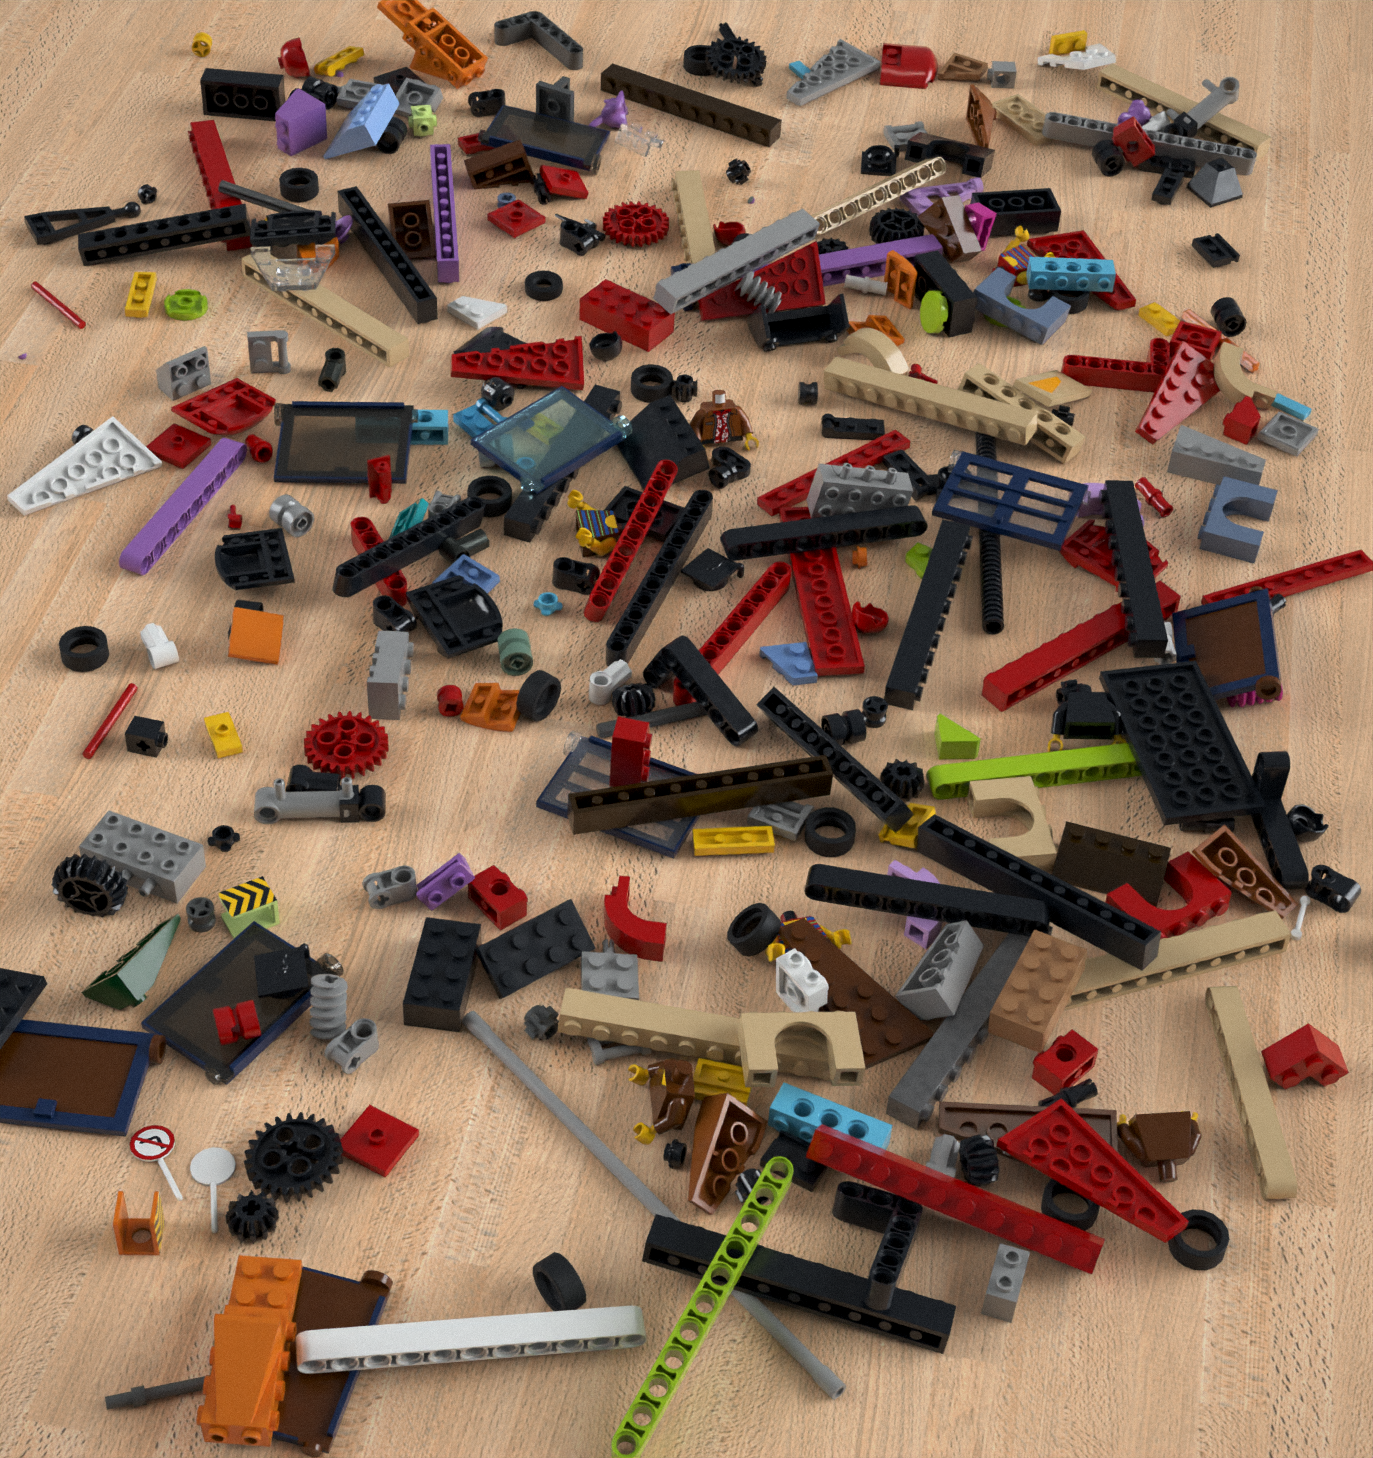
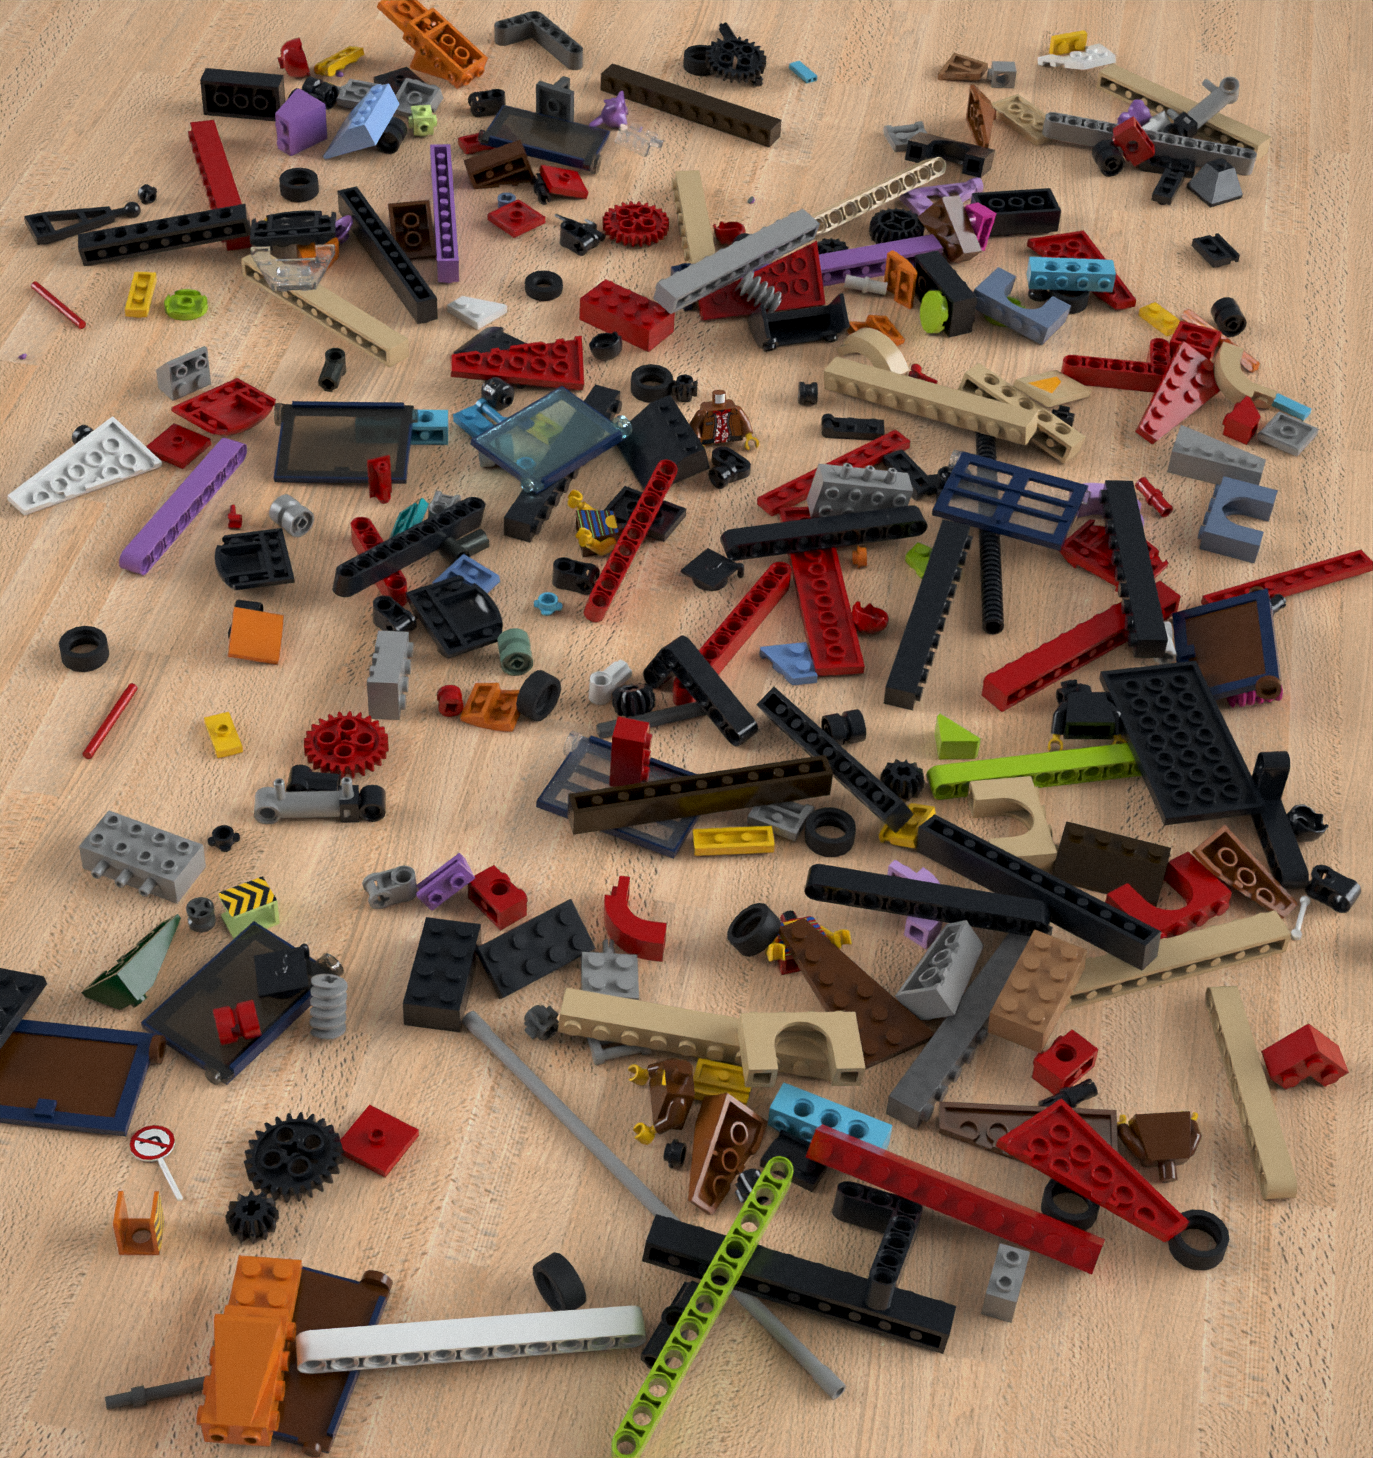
(89, 885): black gear -> none
(146, 736): black brick -> none
(159, 649): white piece -> none
(200, 49): yellow wheel -> none
(213, 1168): white piece -> none
(257, 198): dark grey axle -> none
(259, 449): red cone -> none
(261, 355): light grey plate -> none
(353, 1045): light grey piece -> none
(493, 485): black tyre -> none
(659, 578): black beam -> none
(669, 1317): none -> black piece
(738, 171): black gear -> none
(799, 984): white plate -> none
(832, 71): light grey wing -> none
(874, 711): black wheel -> none
(879, 160): black hat -> none
(907, 66): red slope -> none
(944, 1155): light grey piece -> none
(979, 1160): black gear -> none
(1015, 257): torso -> none
(1209, 825): black pin -> none

